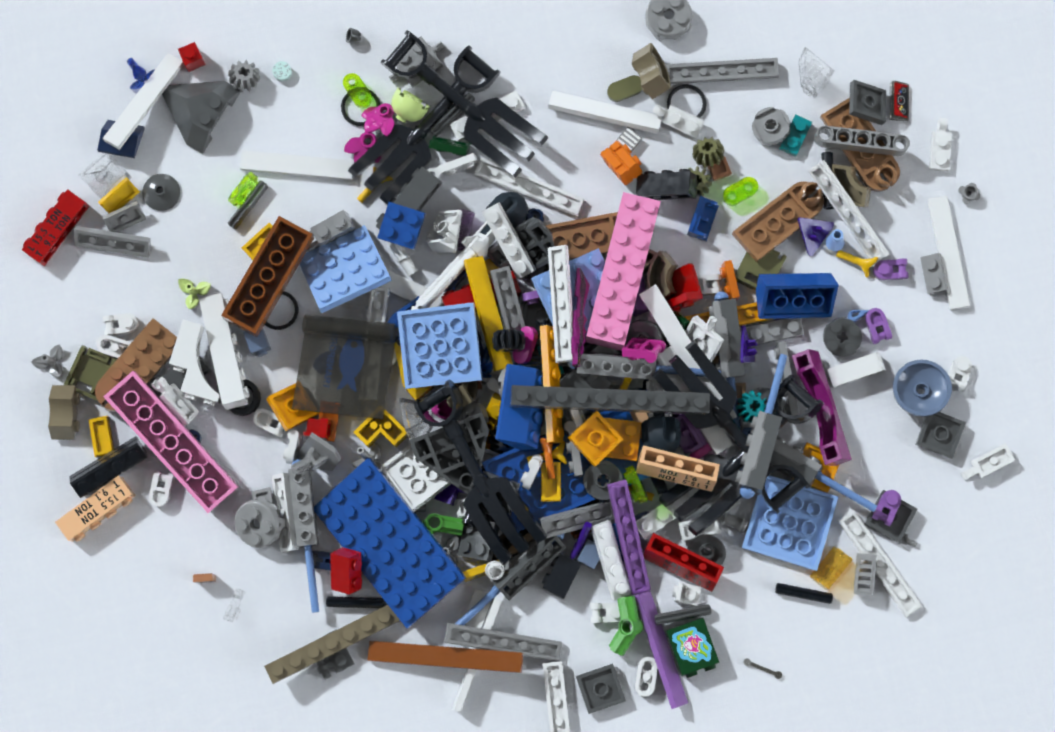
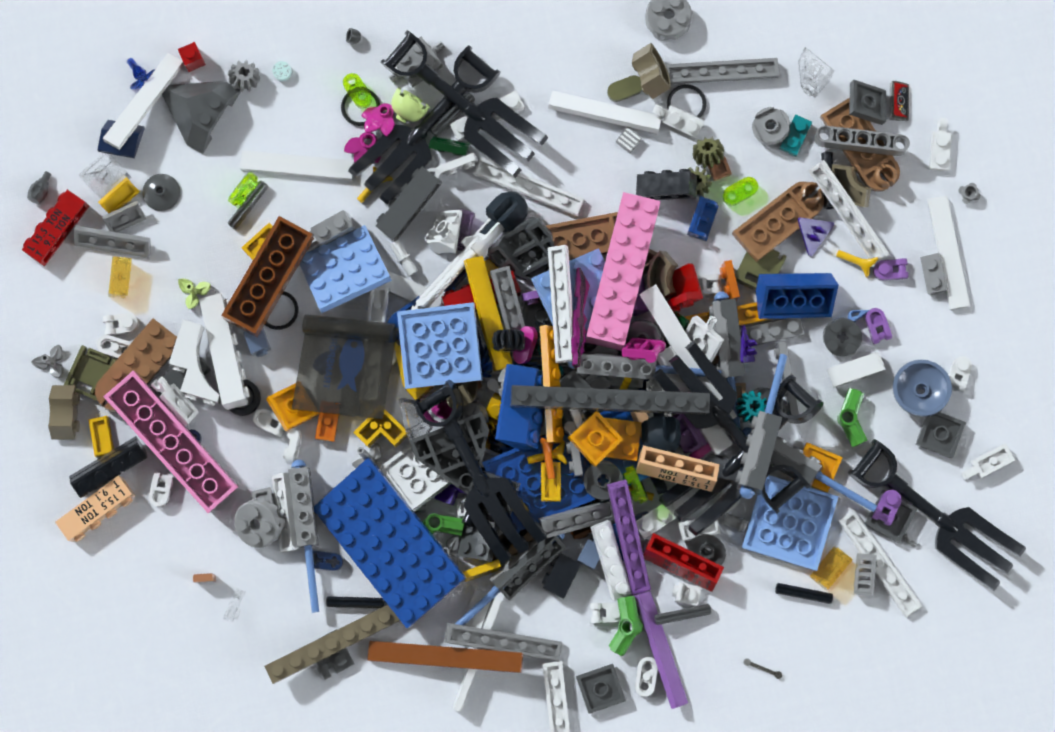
(39, 189): none -> dark grey piece
(119, 277): none -> clear yellow hinge
(316, 454): light grey piece -> none
(319, 427): red panel -> none
(346, 570): red brick -> none
(401, 225): blue plate -> none
(494, 570): white plate -> none
(508, 240): white plate -> none
(529, 477): white plate -> none
(535, 212): dark blue plate -> none
(581, 540): dark purple piece -> none
(621, 162): orange brick -> none
(692, 647): panel -> none
(832, 438): magenta arch -> none
(835, 240): light blue cone -> none
(851, 406): none -> bright green piece
(949, 525): none -> black piece

